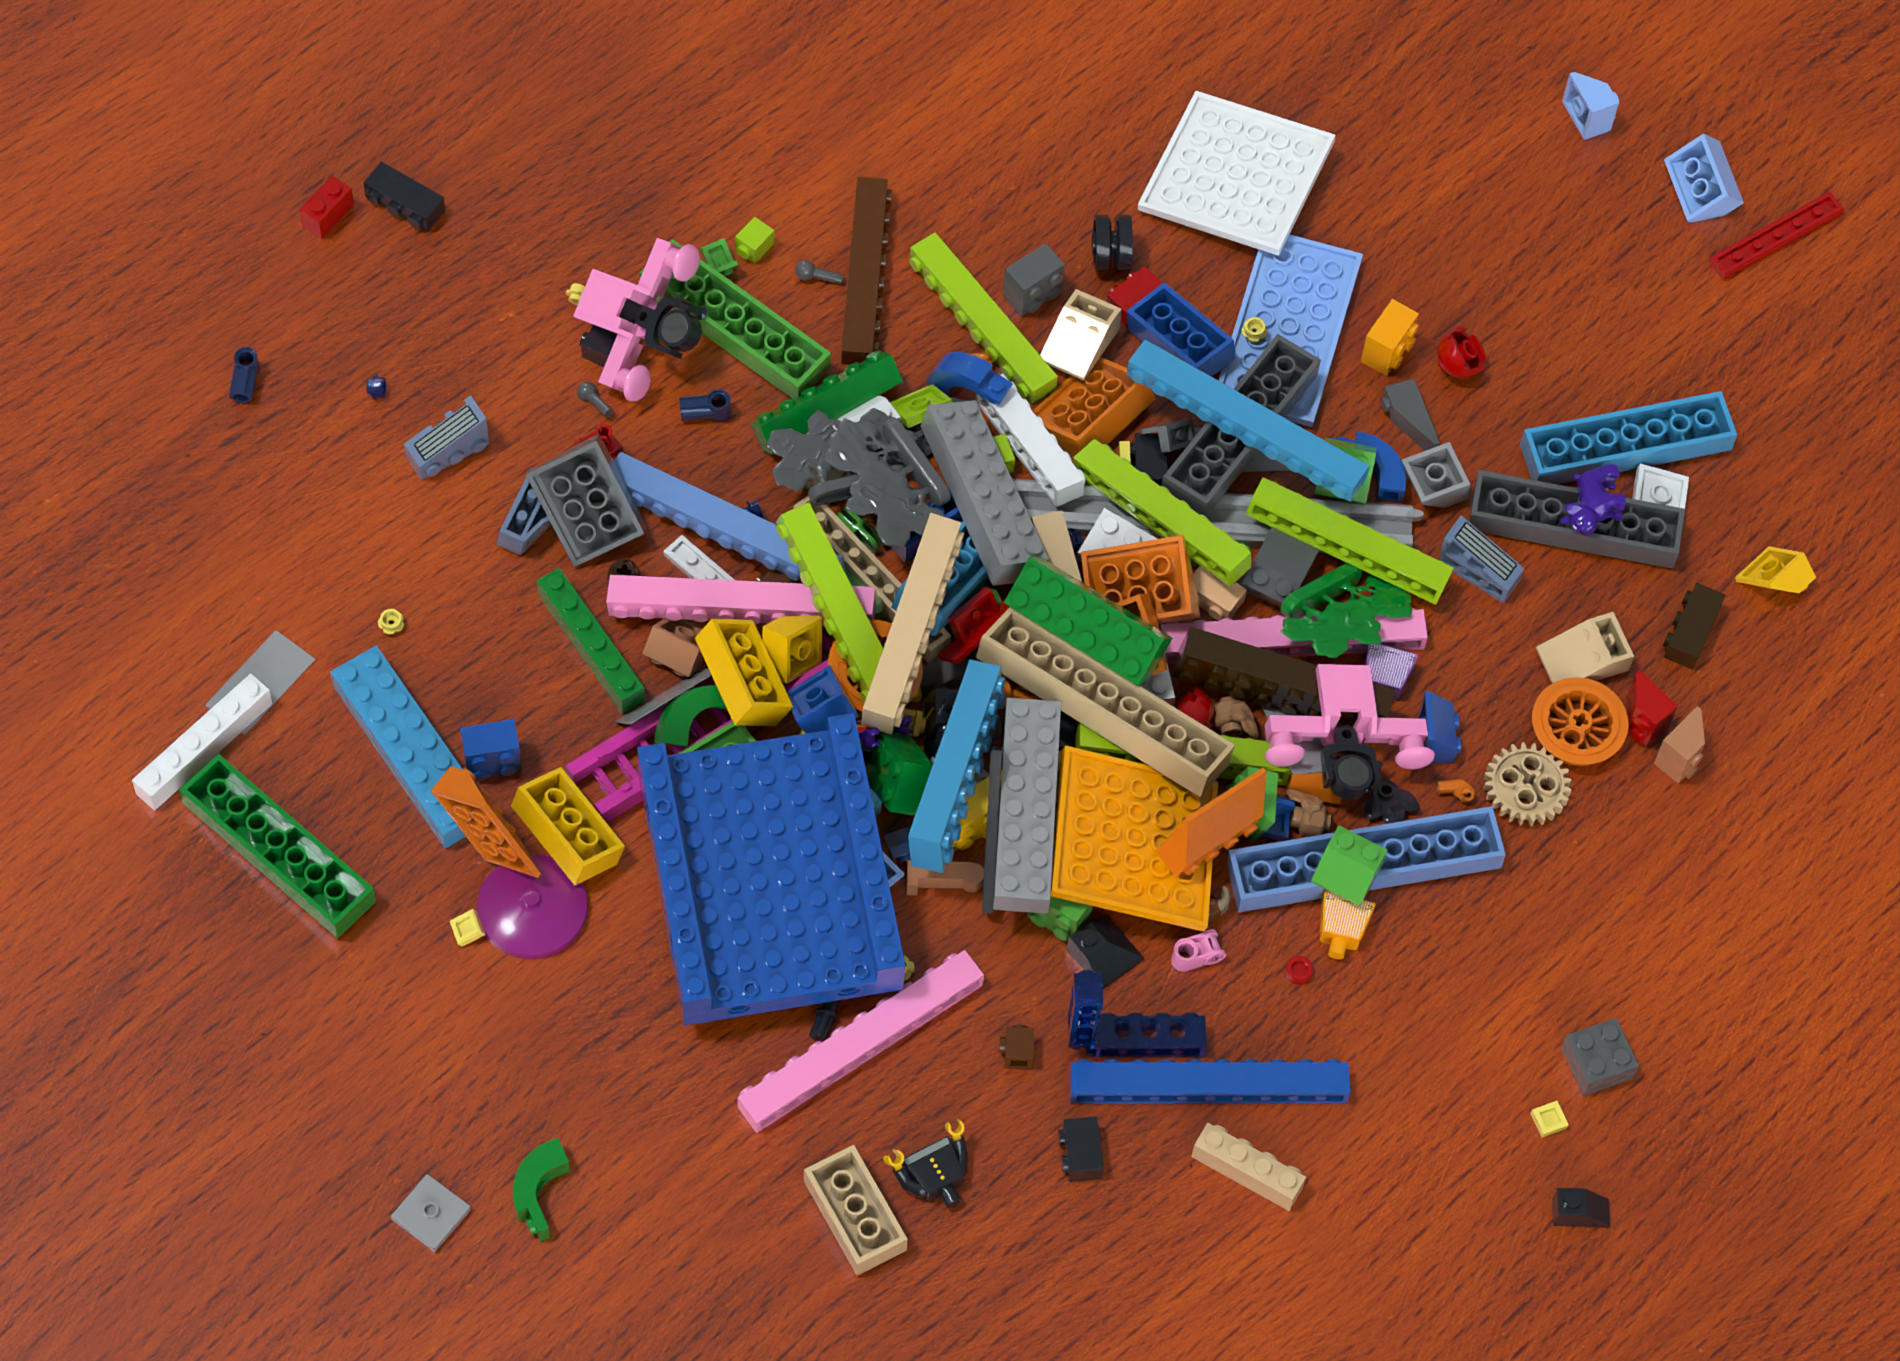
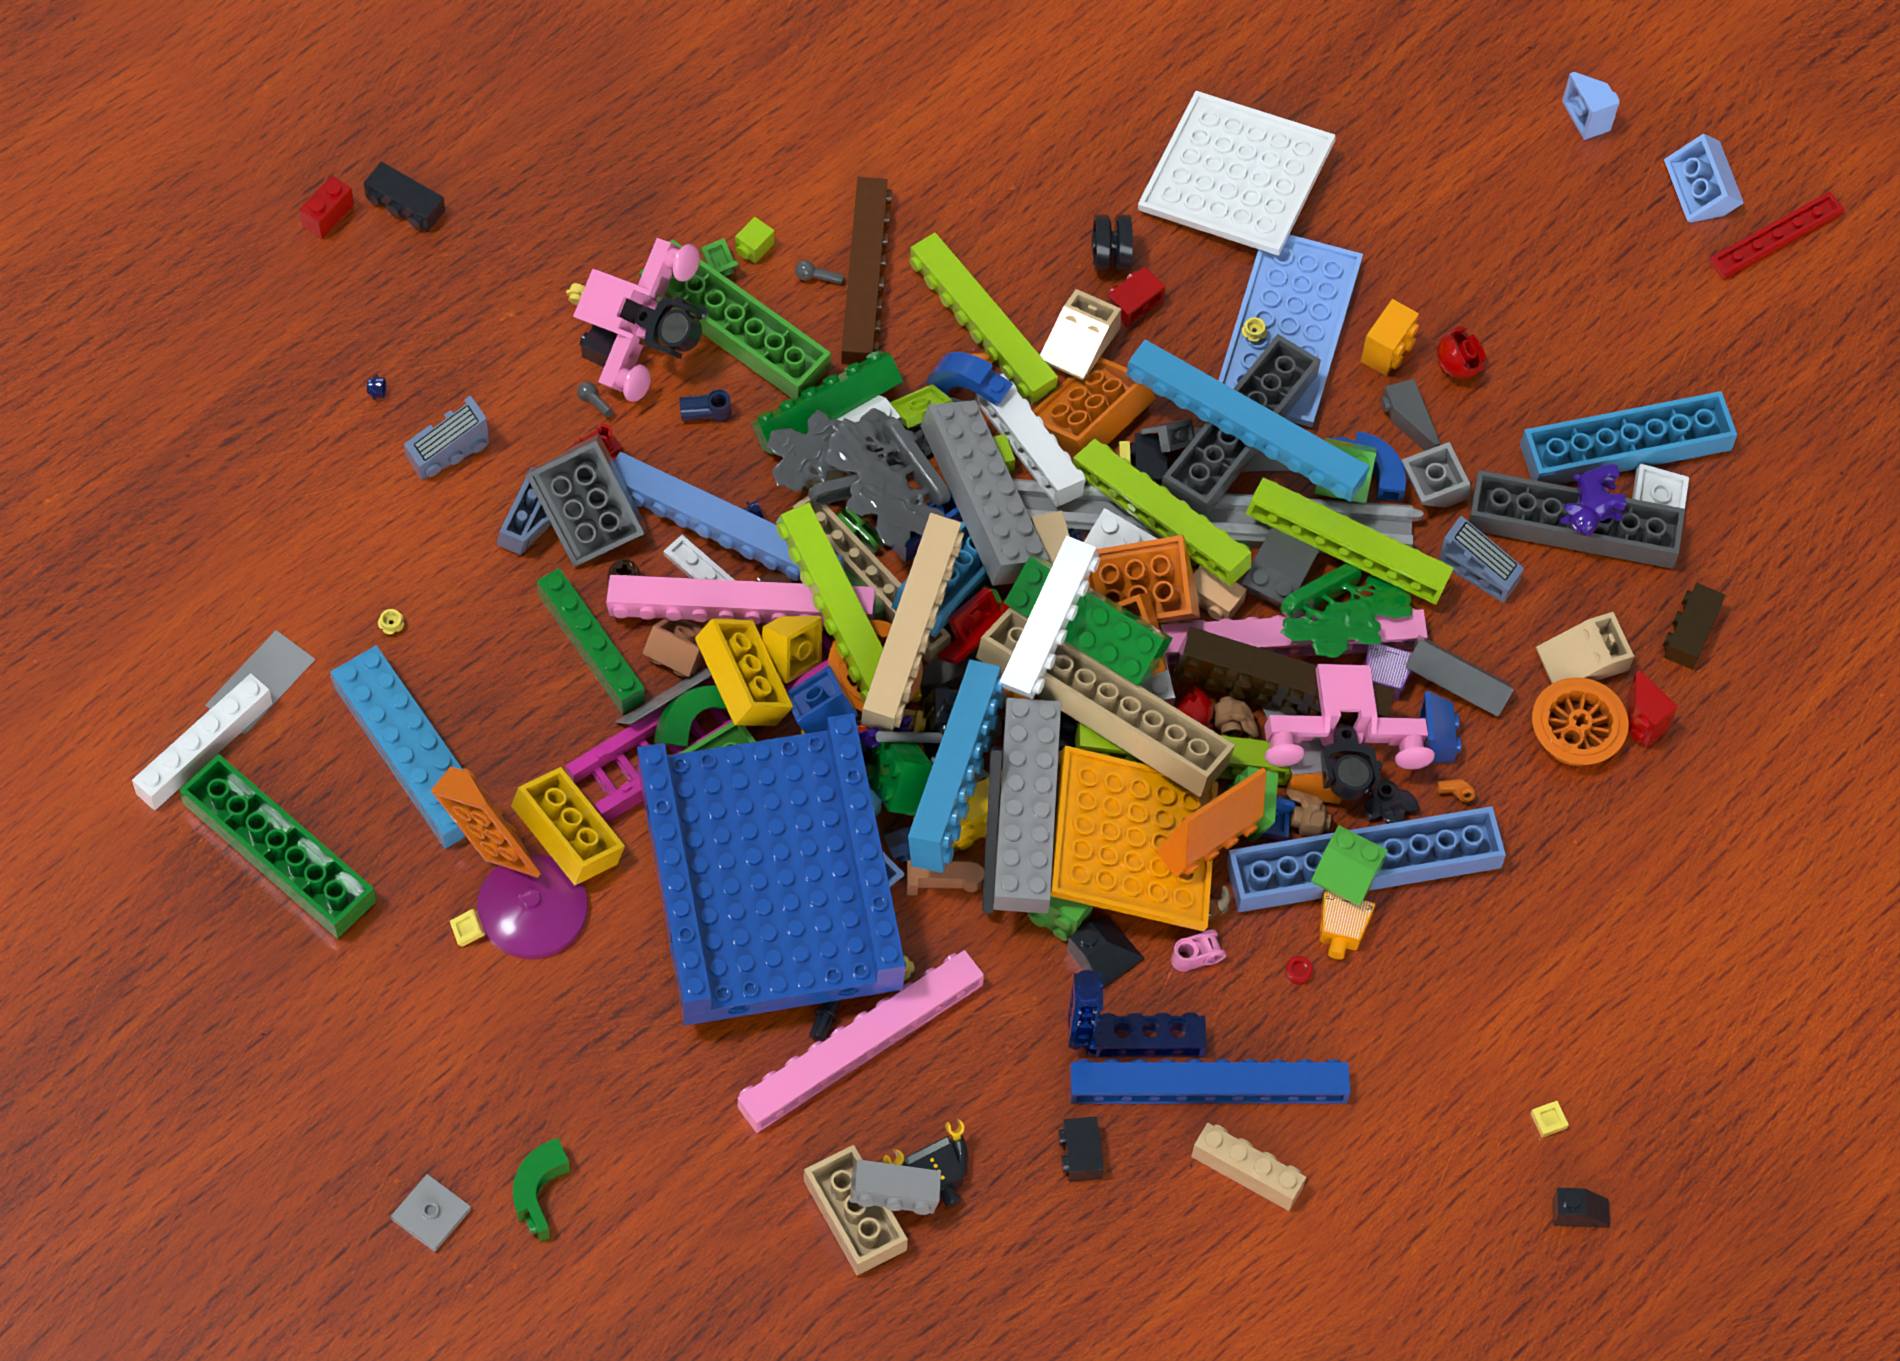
(244, 375): dark blue piece -> none
(491, 749): blue brick -> none
(895, 1187): none -> light grey brick
(908, 737): none -> light grey bar
(1018, 1047): reddish brown brick -> none
(1033, 280): dark grey brick -> none
(1050, 617): none -> white brick
(1180, 330): blue brick -> none
(1459, 676): none -> dark grey panel
(1527, 784): tan gear -> none
(1600, 1056): dark grey brick -> none
(1683, 748): nougat slope -> none
(1778, 570): yellow slope -> none

